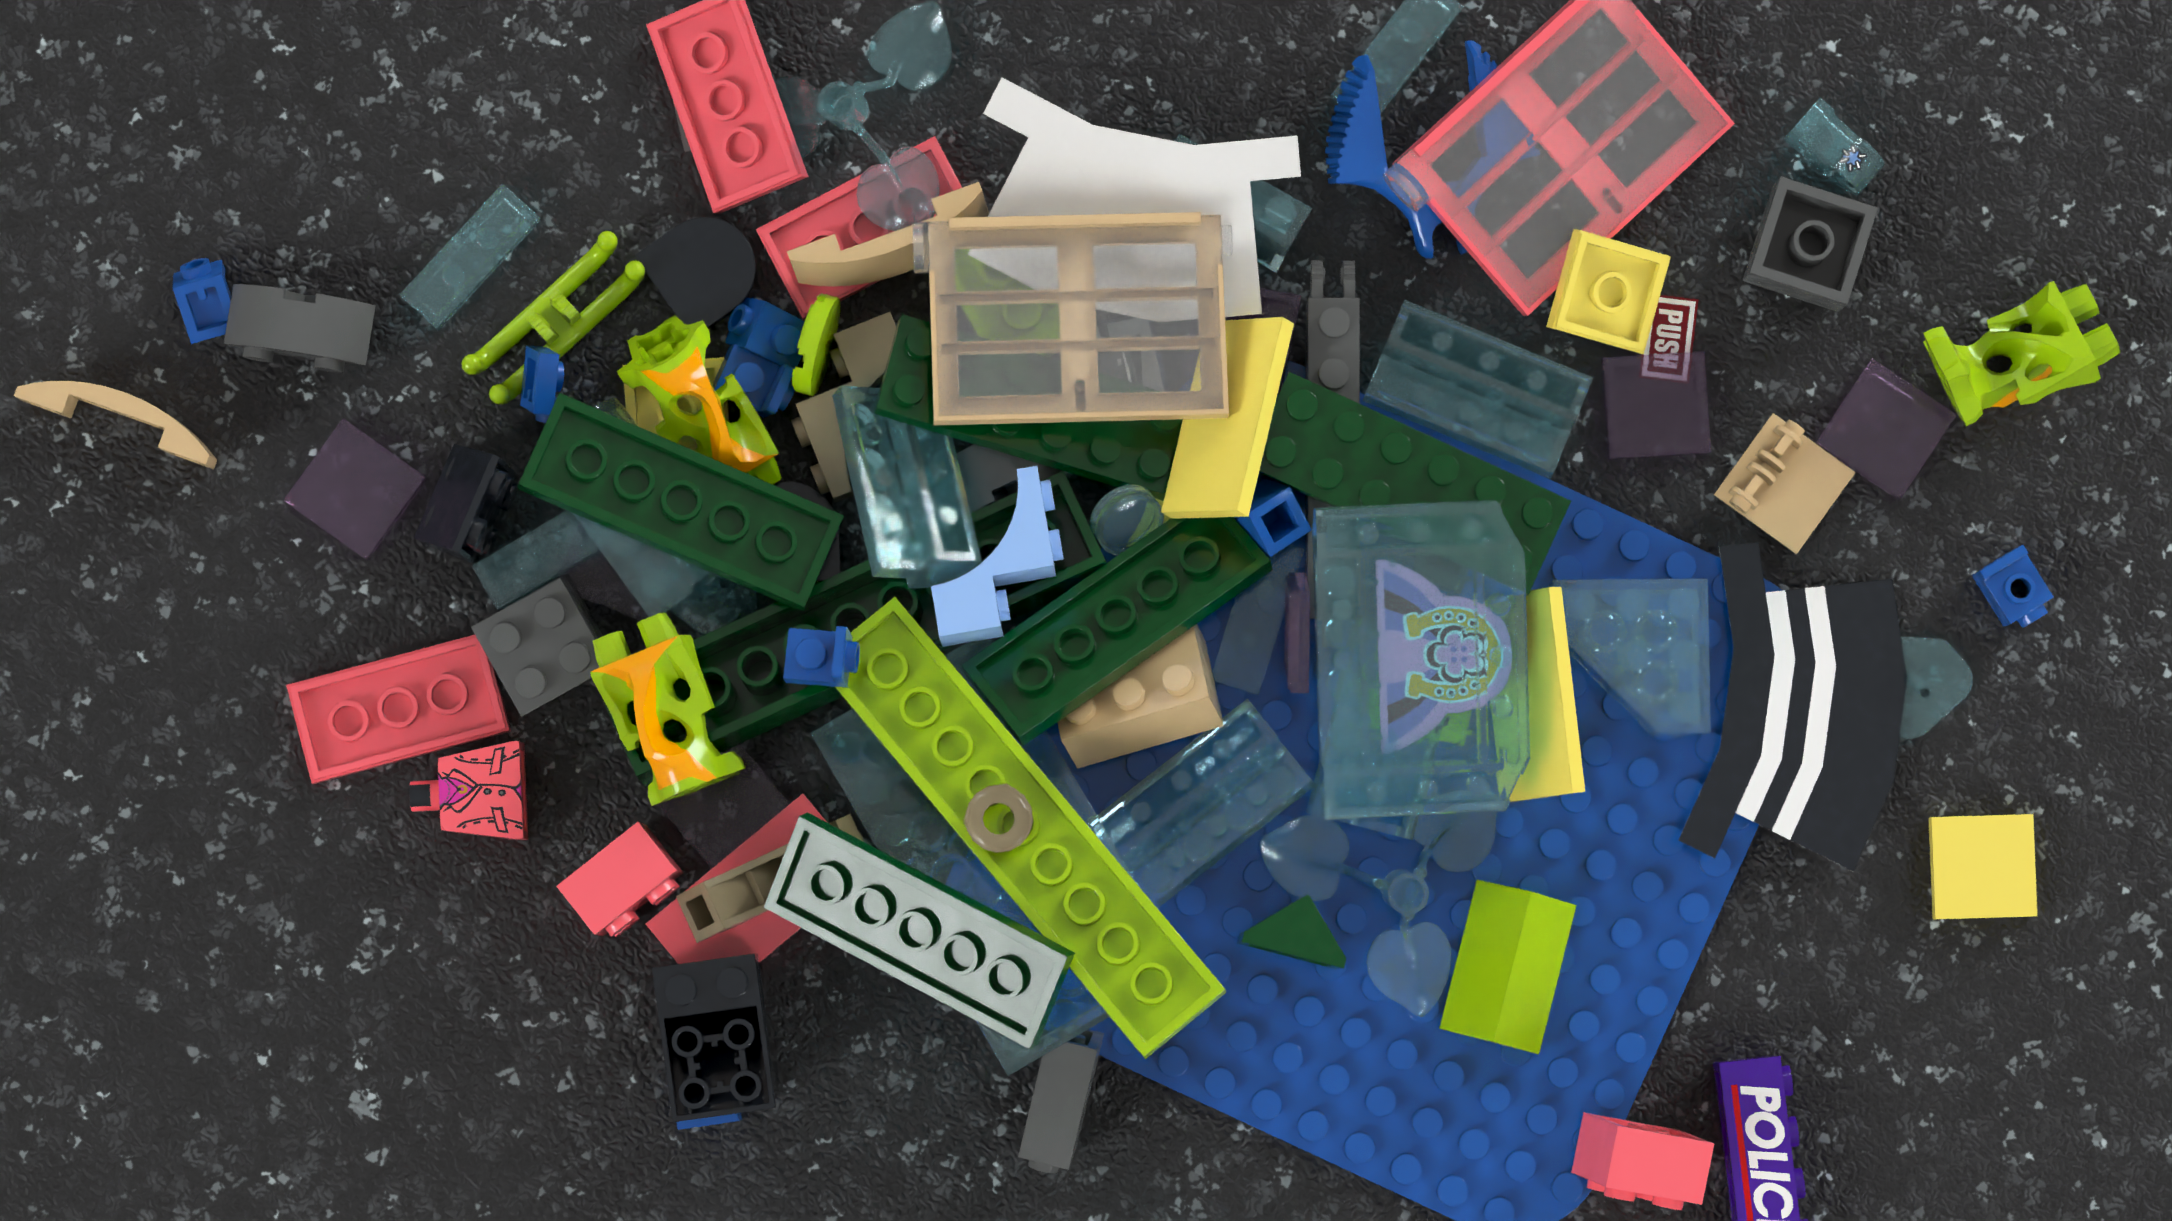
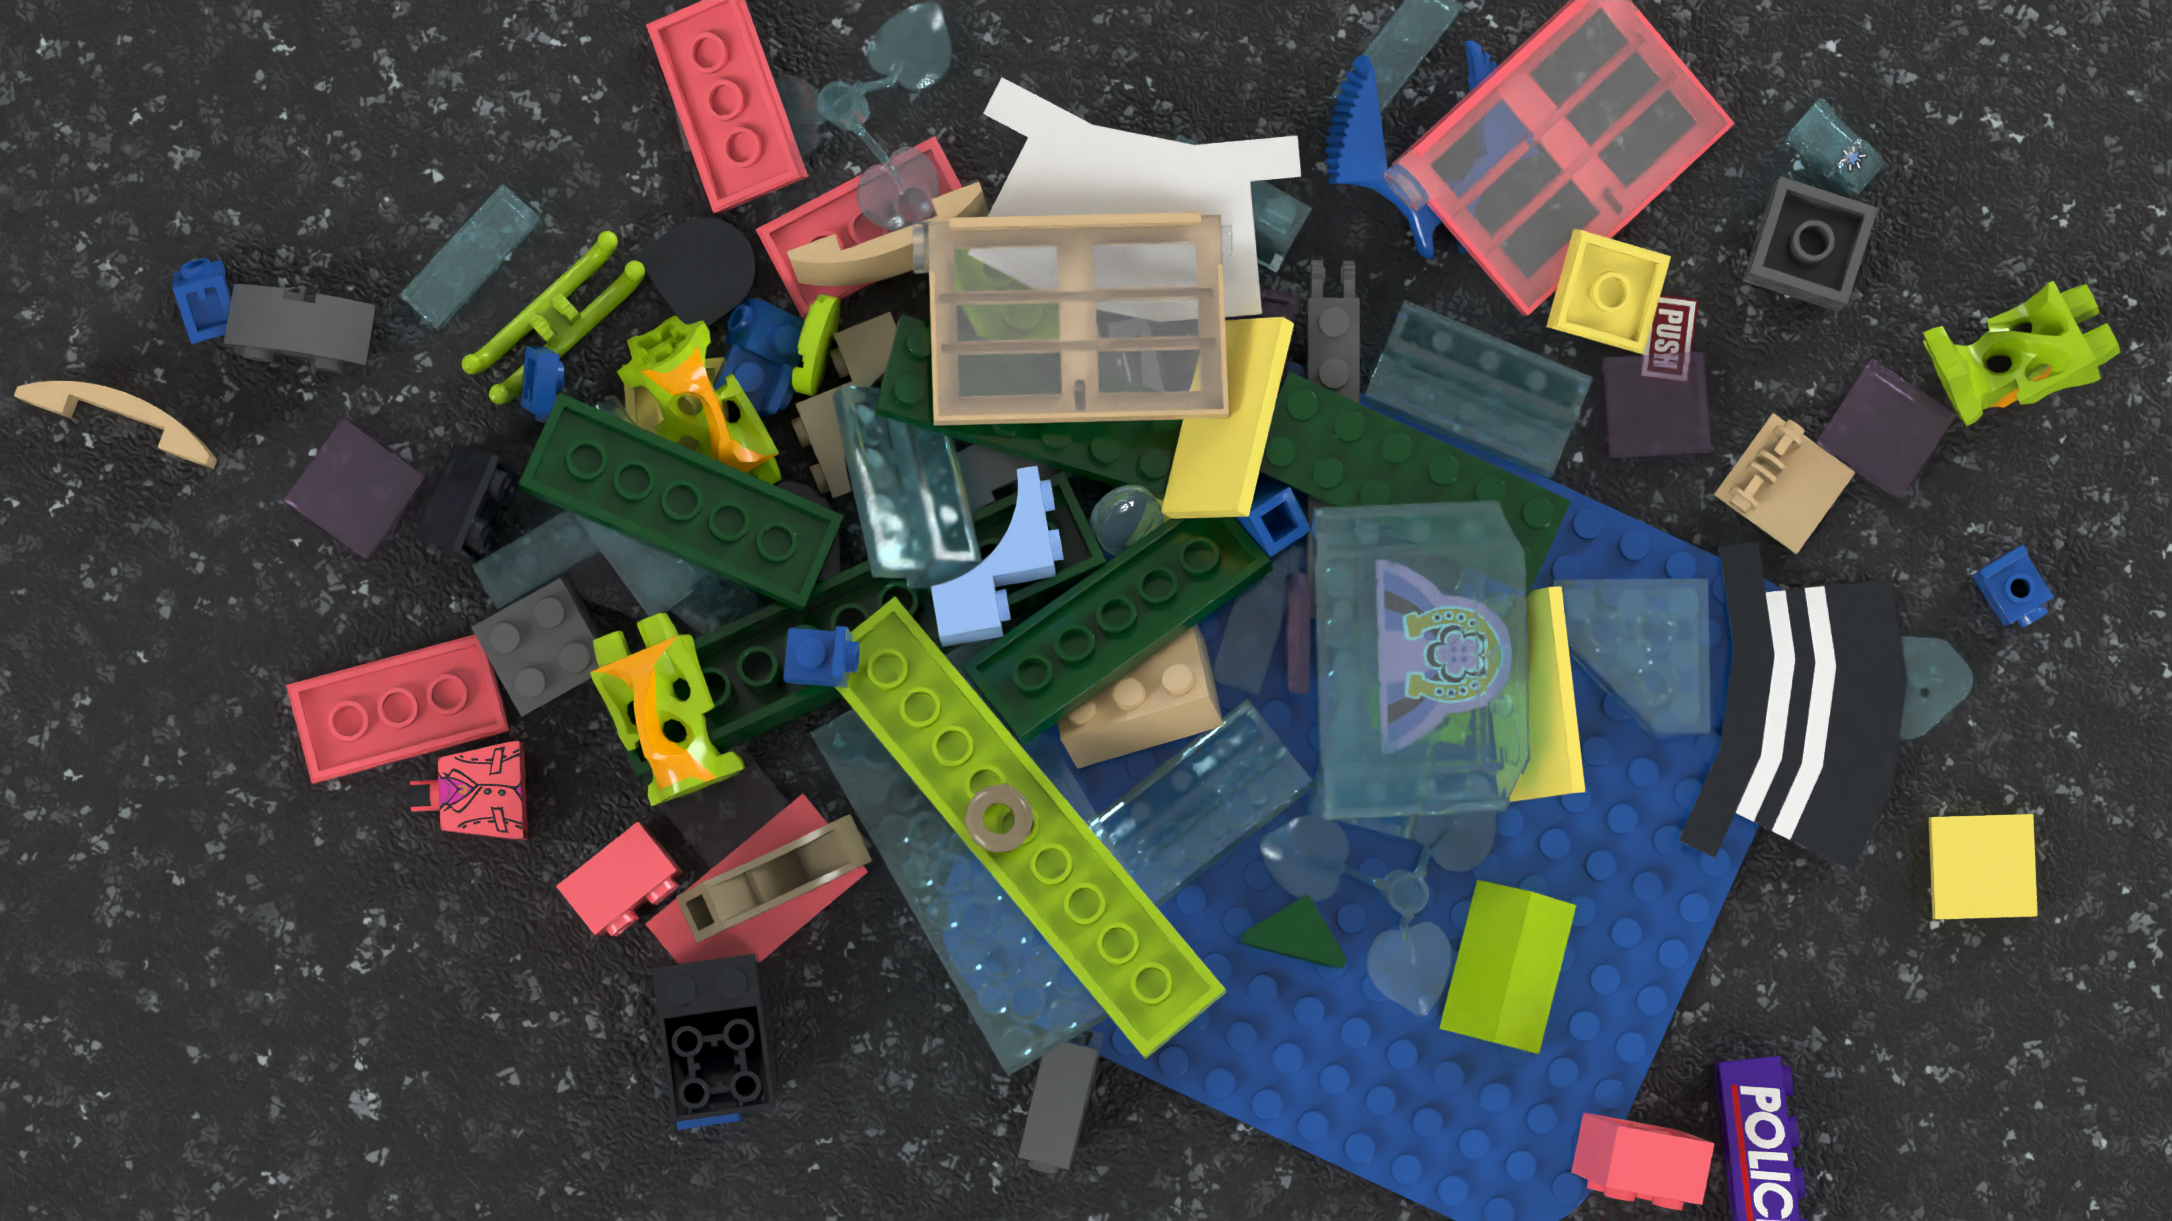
(919, 930): plate -> none

